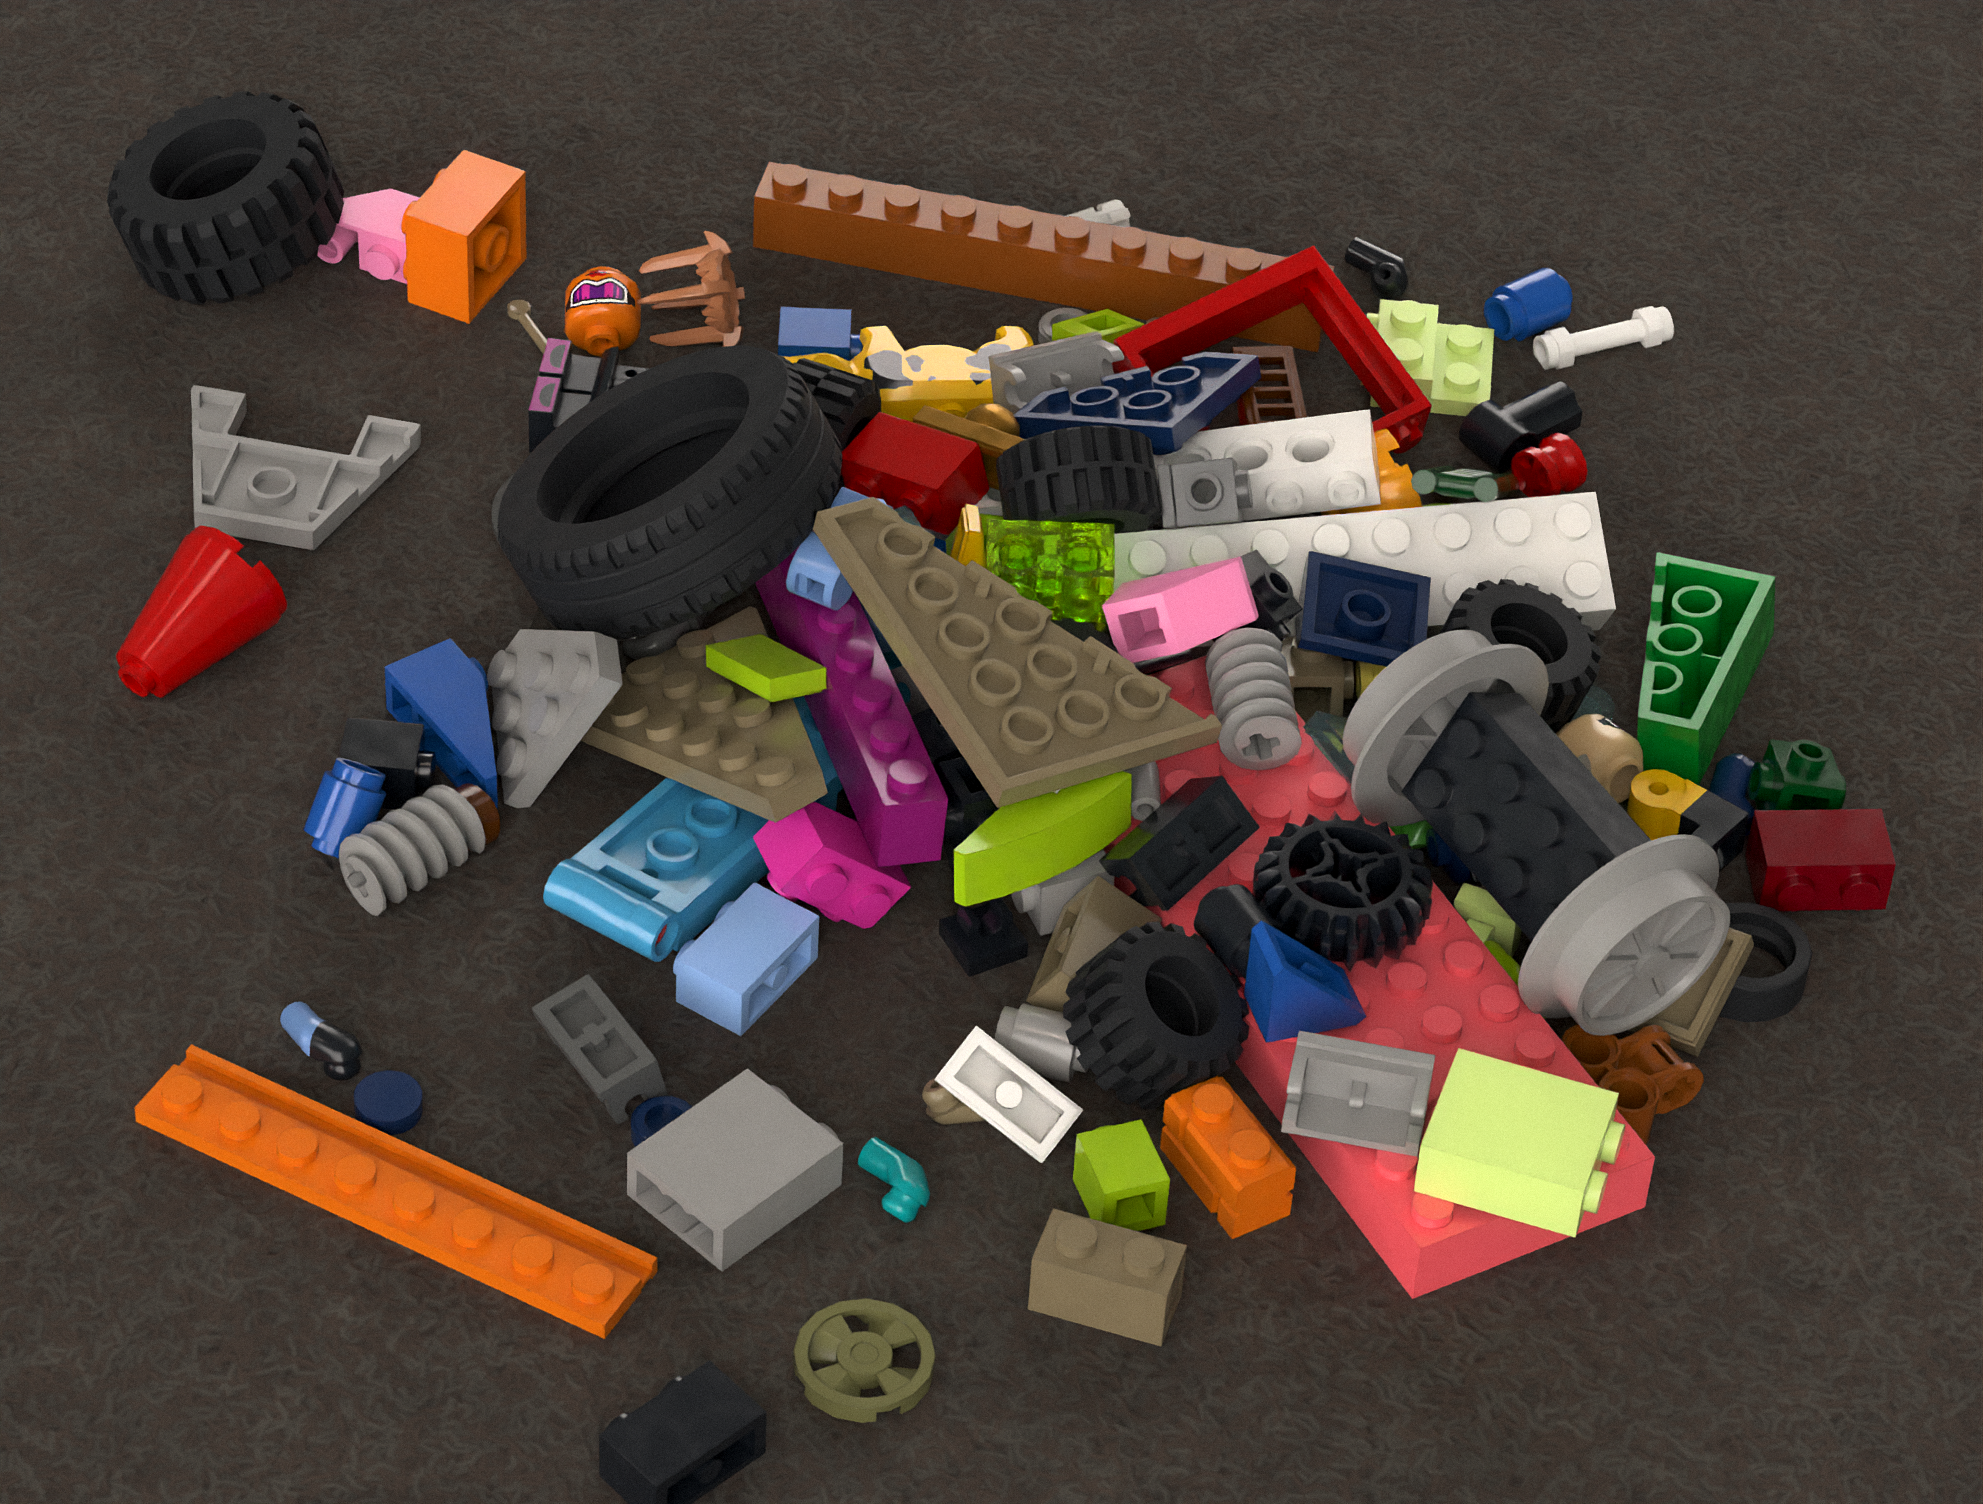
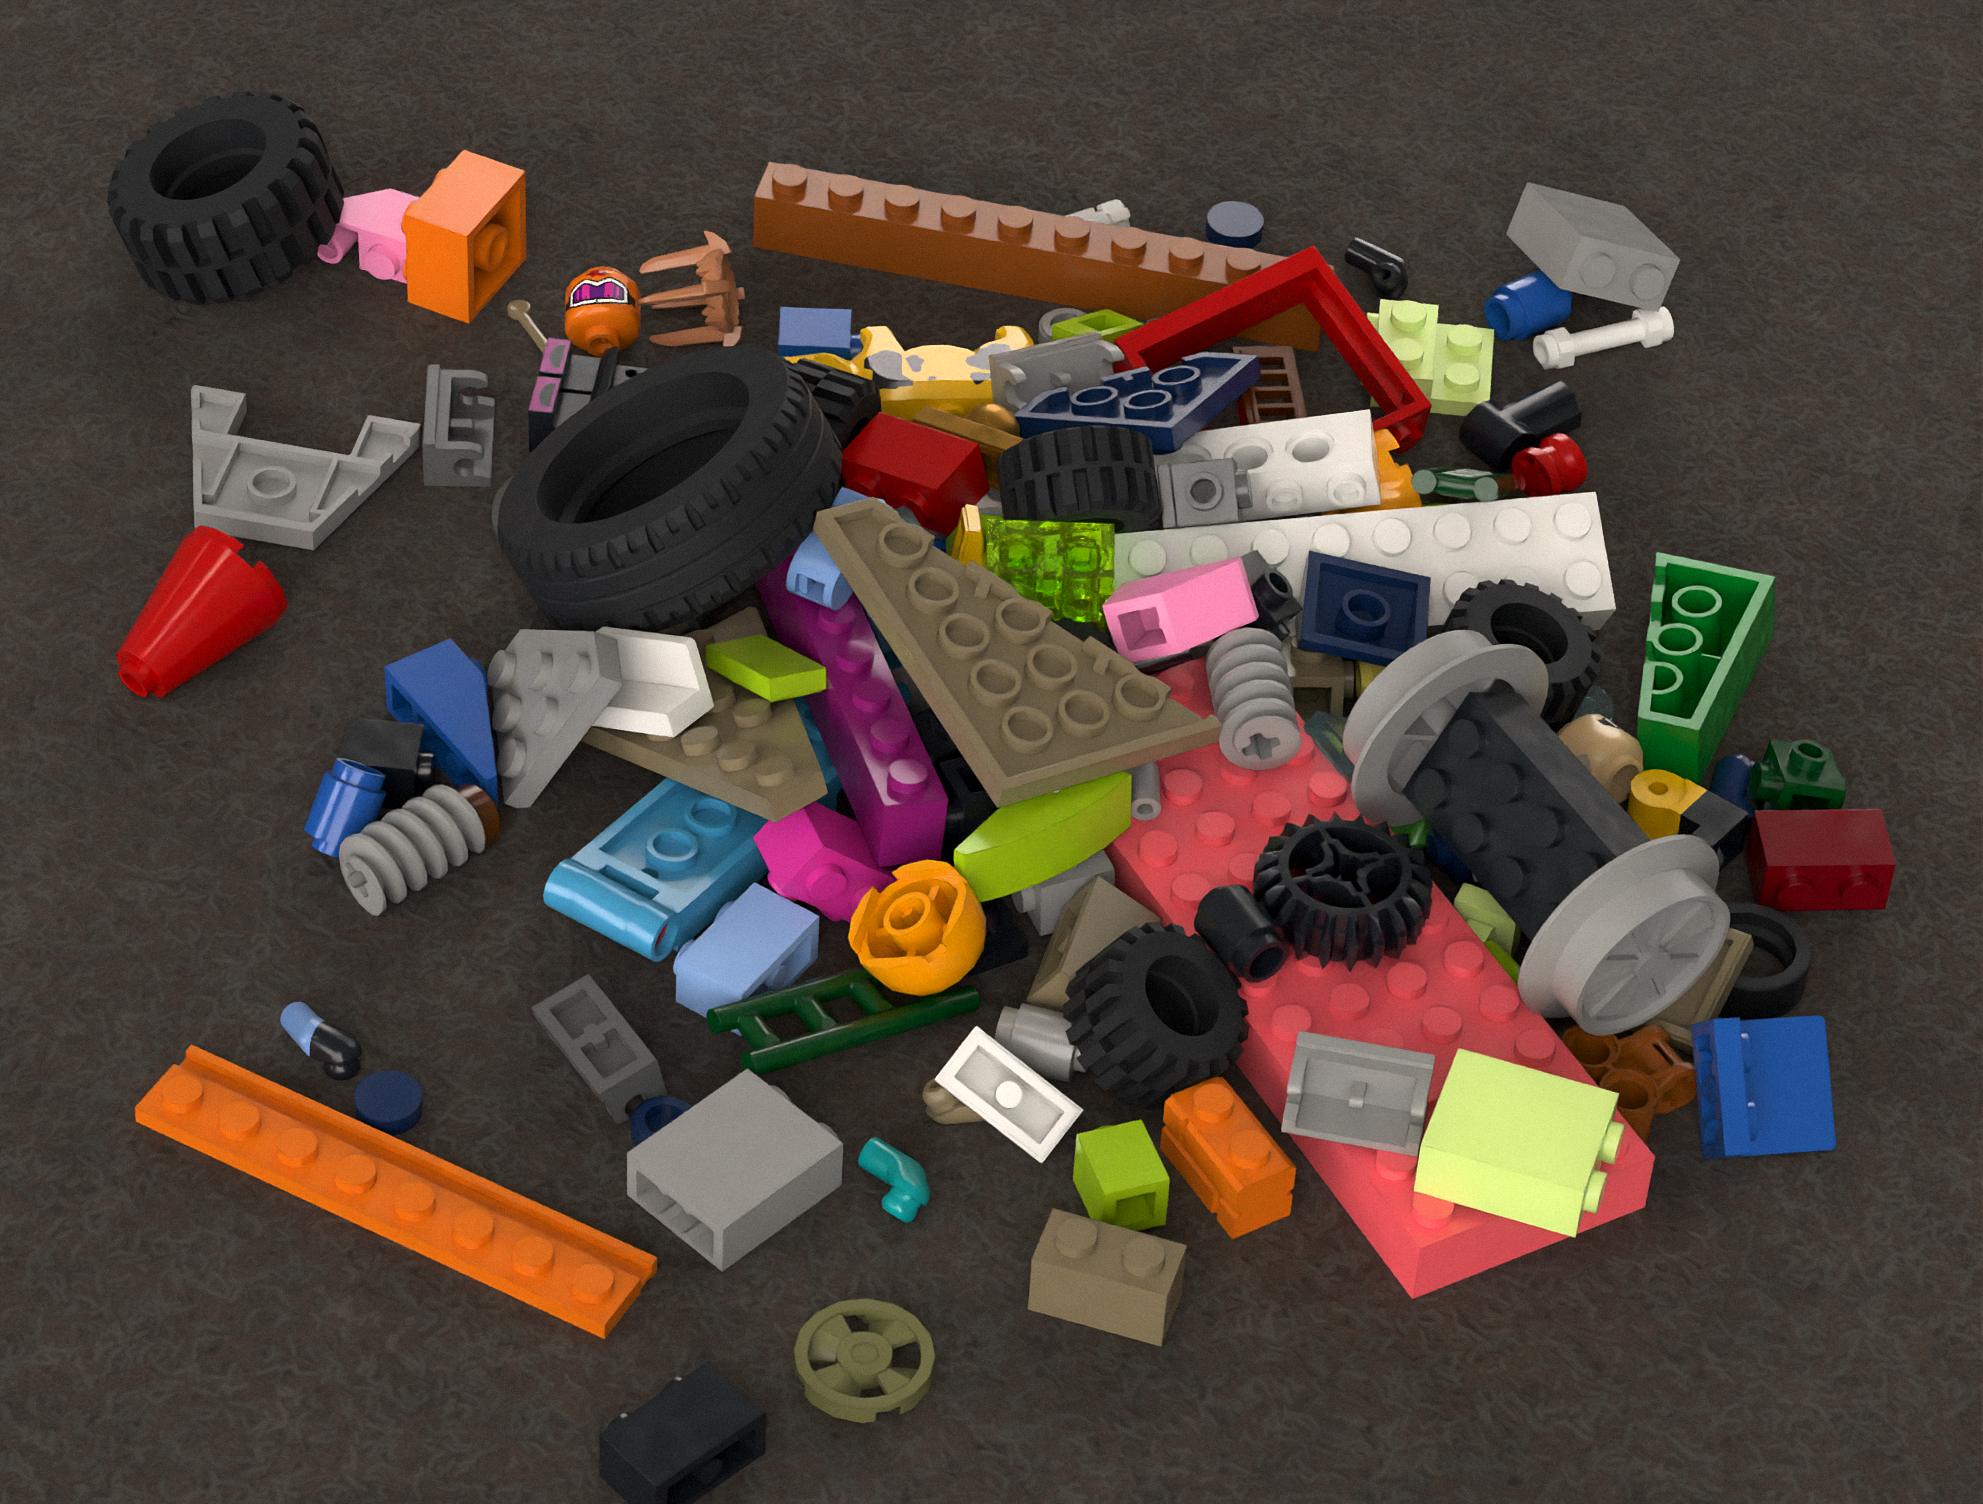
(457, 429): none -> dark grey hinge
(661, 684): none -> white panel
(825, 1033): none -> dark green bar
(920, 929): none -> light orange cylinder
(1181, 841): black hinge -> none
(1234, 225): none -> tile
(1295, 988): blue slope -> none
(1592, 247): none -> light grey brick
(1763, 1086): none -> blue bracket

